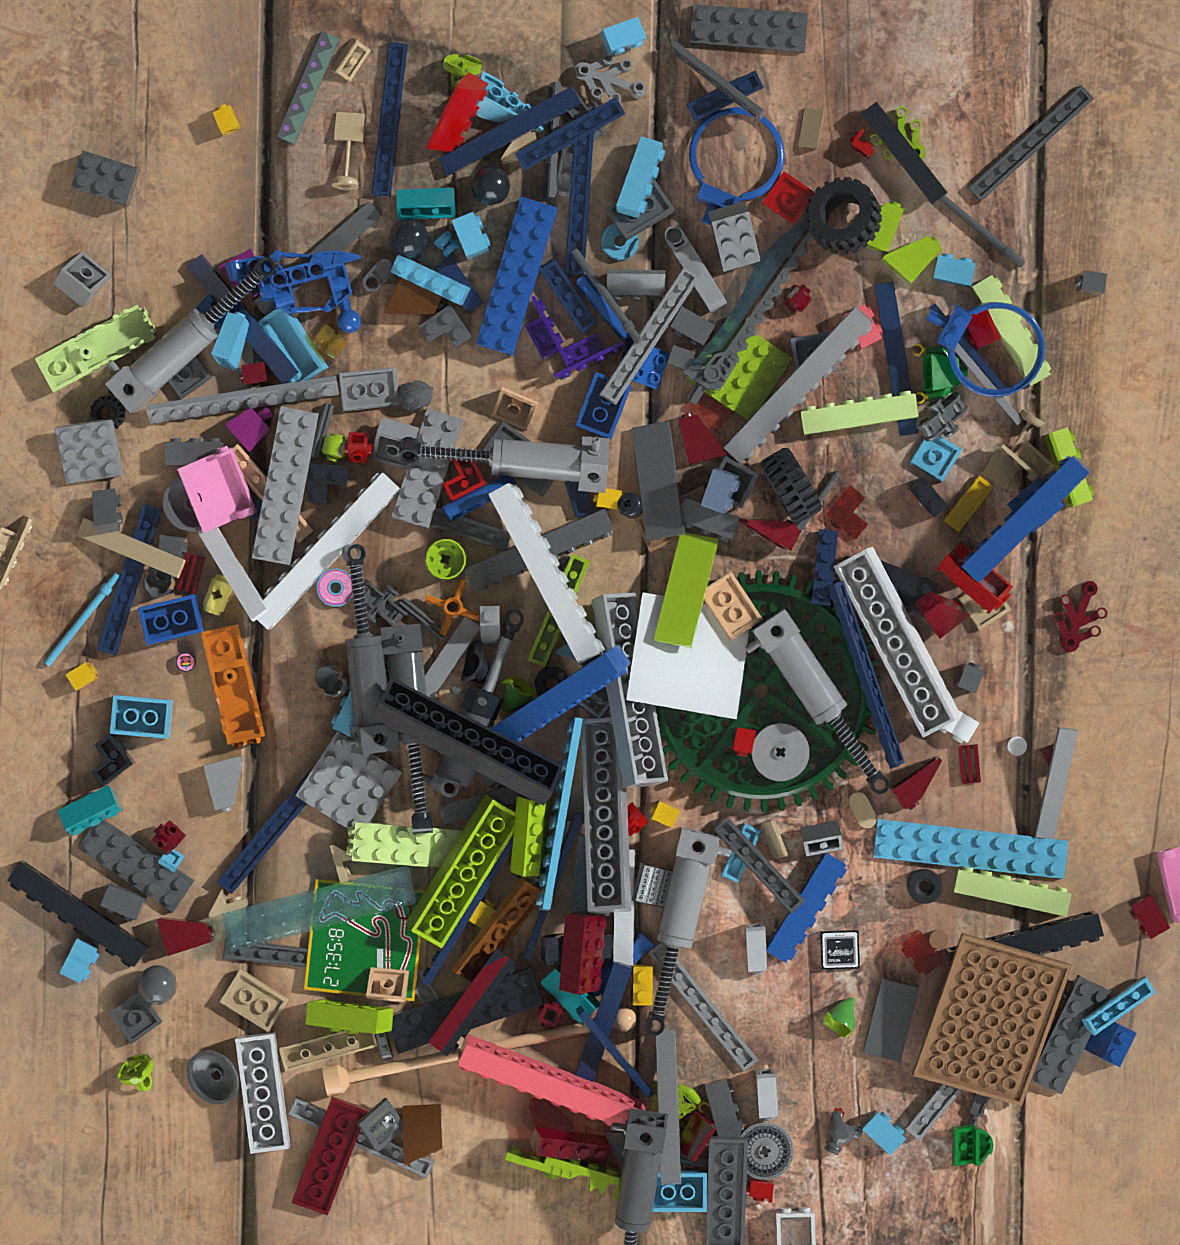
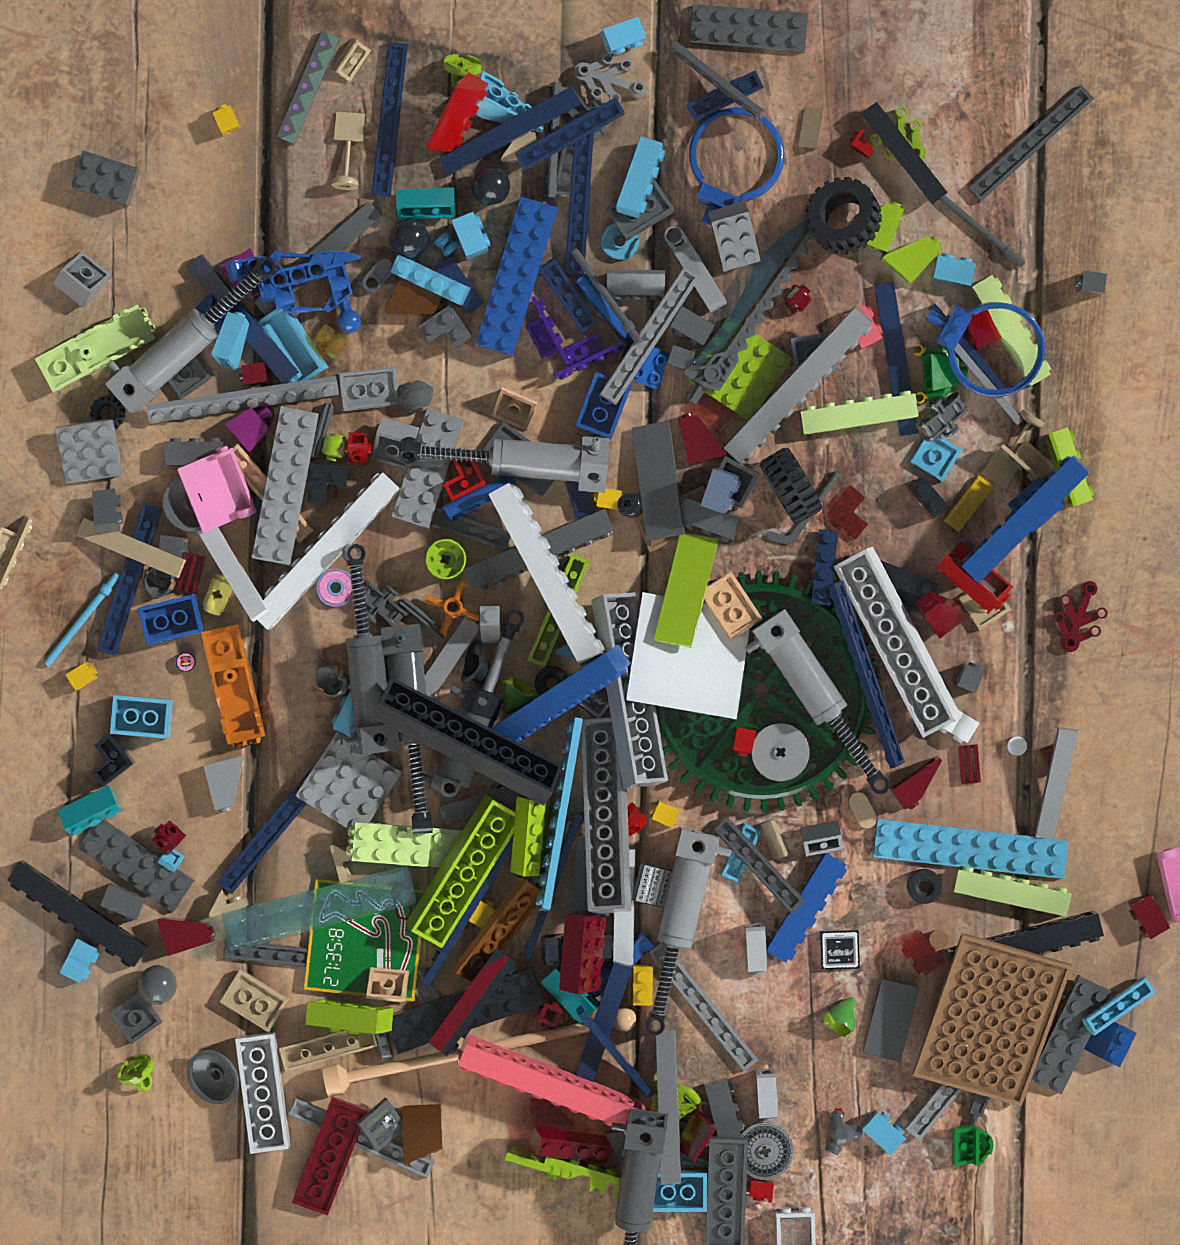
(781, 533): dark red slope -> none
(788, 198): red plate -> none

